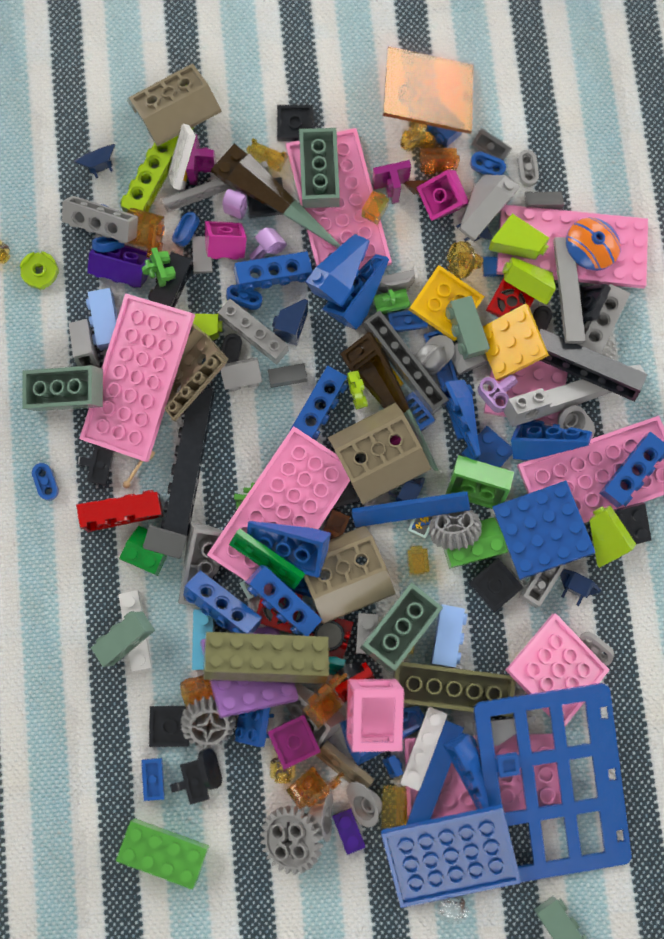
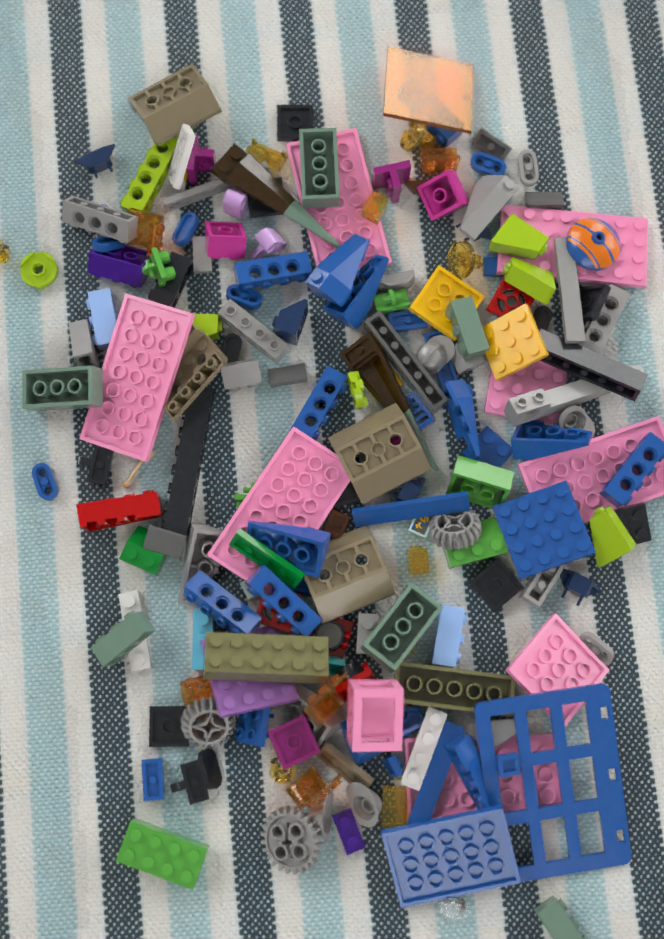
(498, 391): lavender beam -> none

